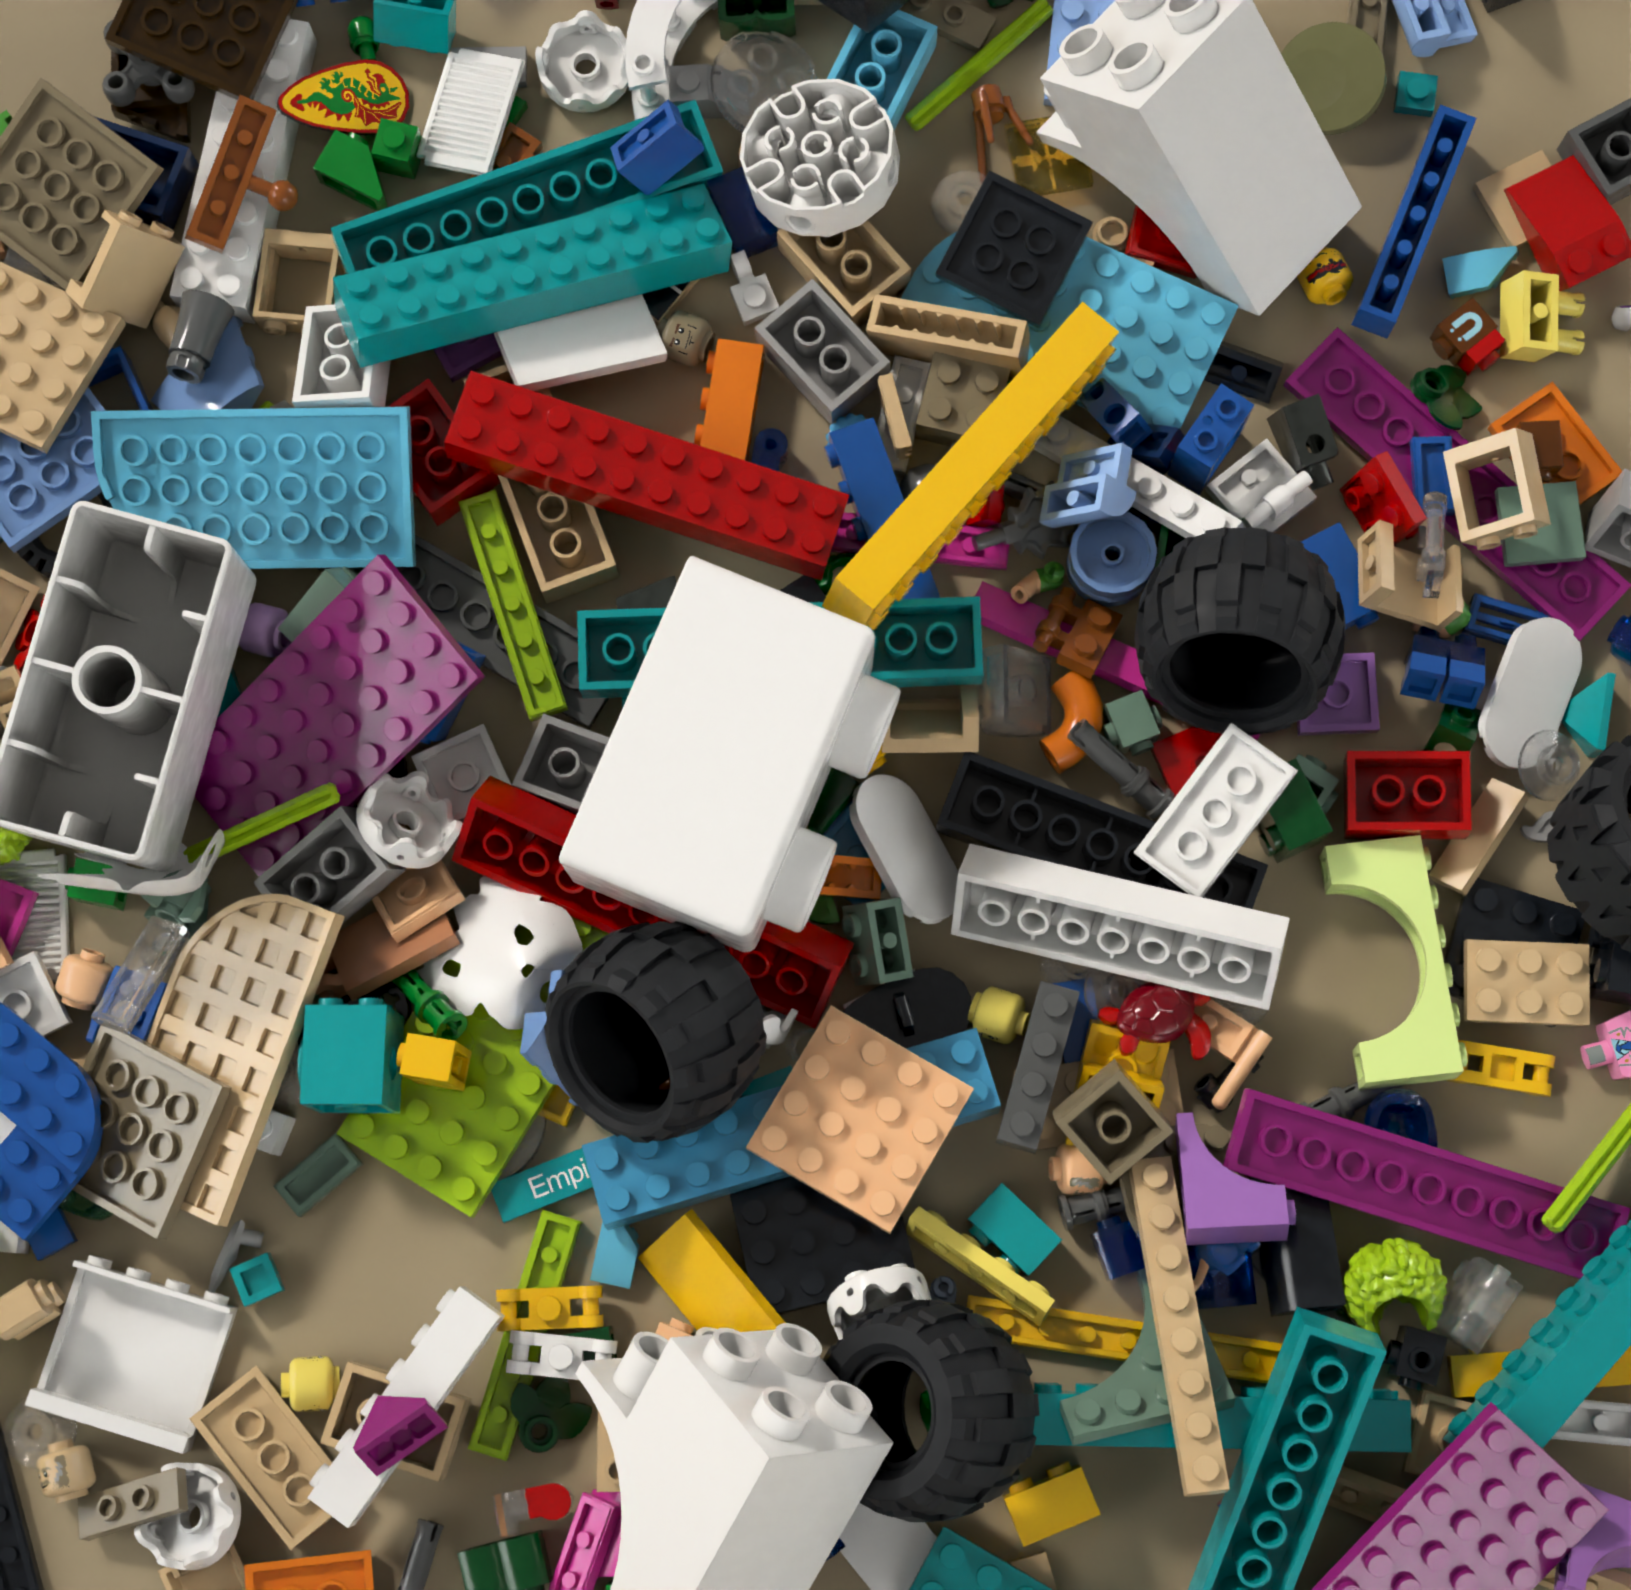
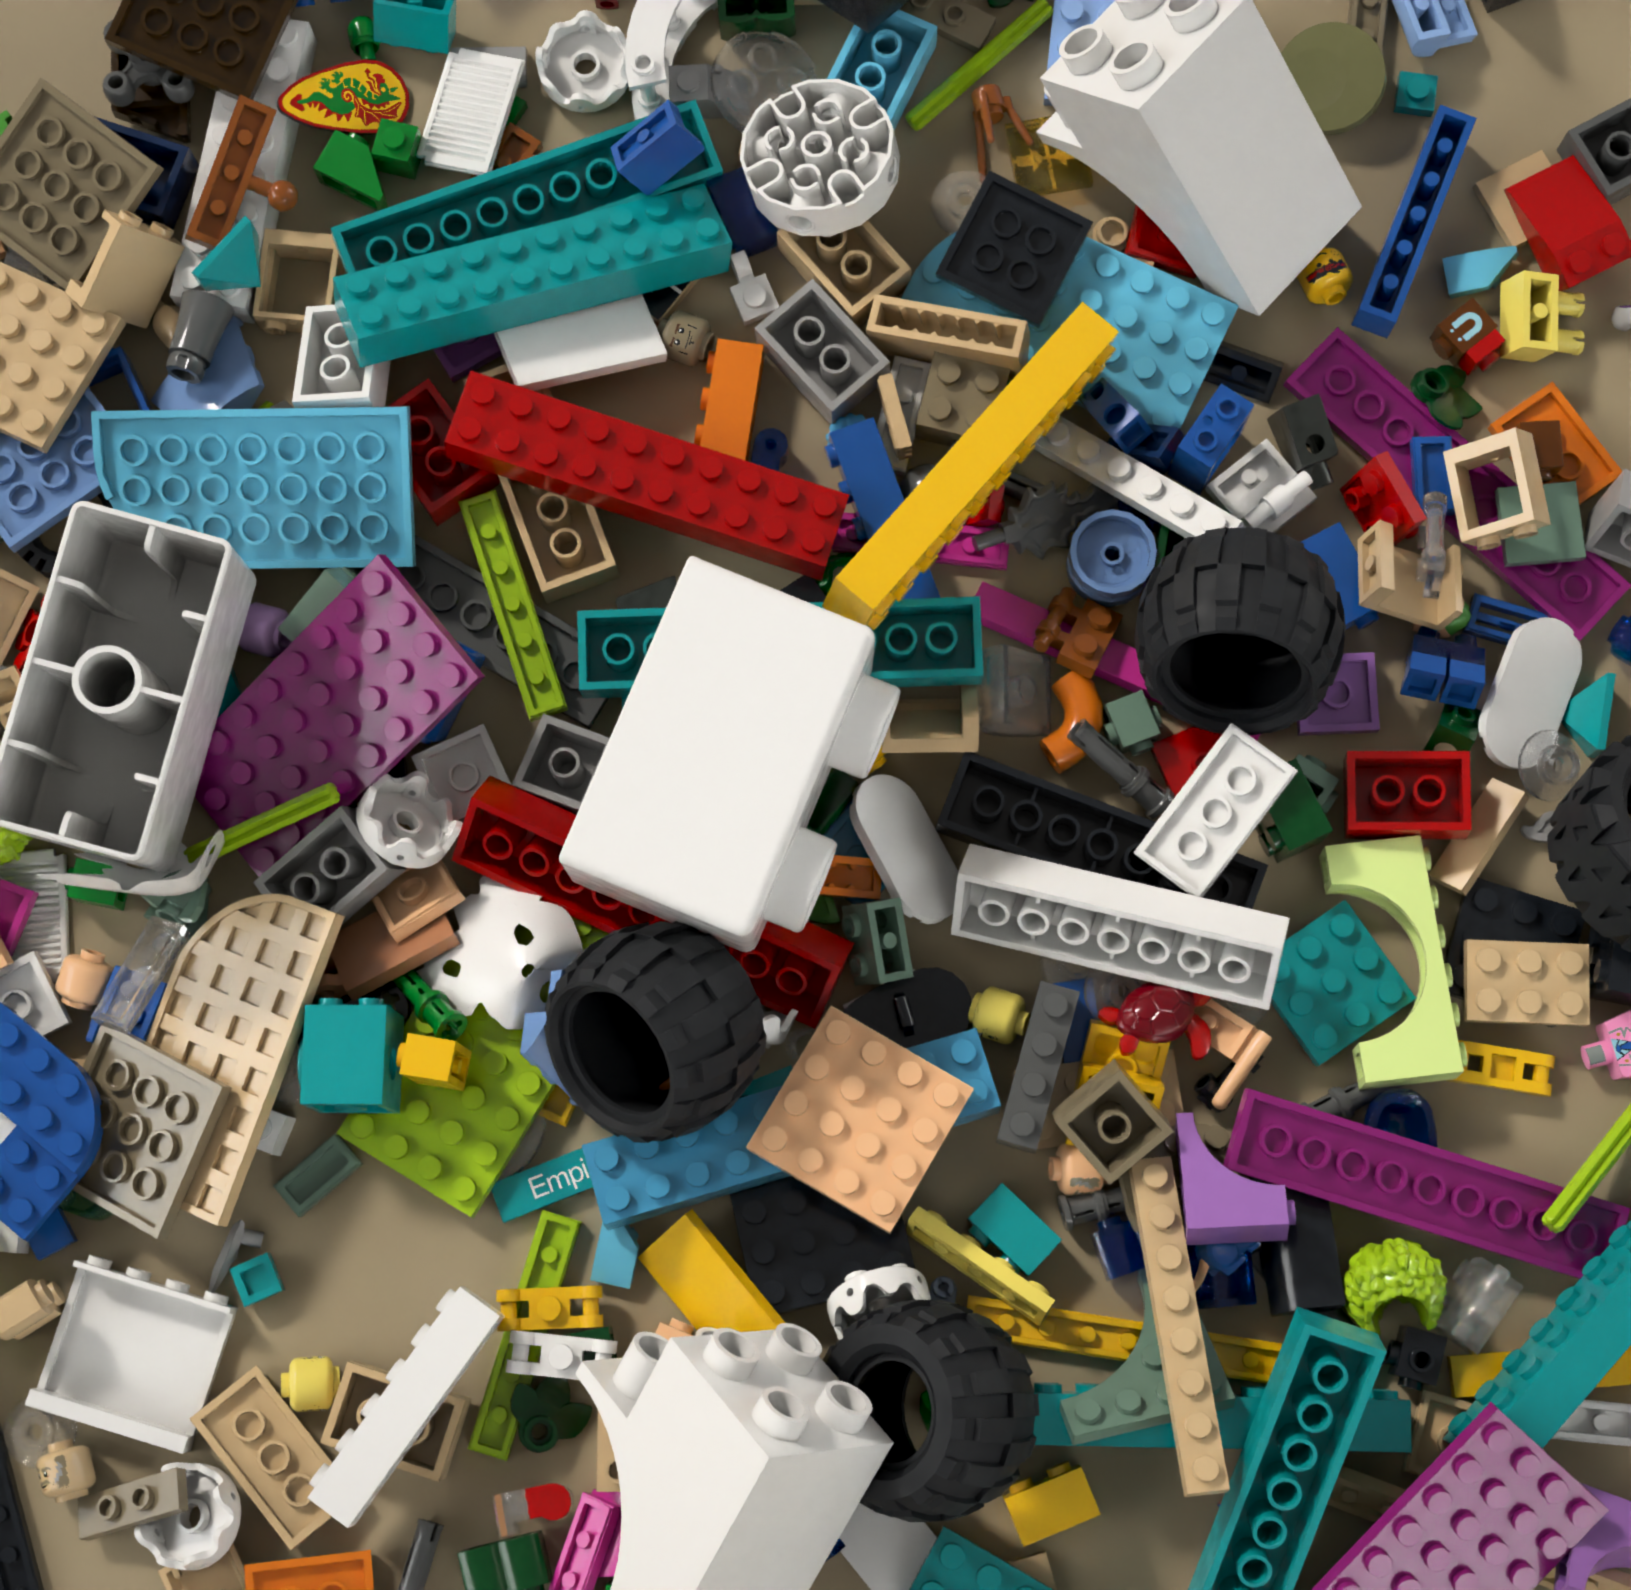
(233, 261): none -> teal slope
(395, 1430): magenta slope -> none
(1038, 581): arm -> none
(1089, 487): light blue brick -> none
(1335, 984): none -> teal plate

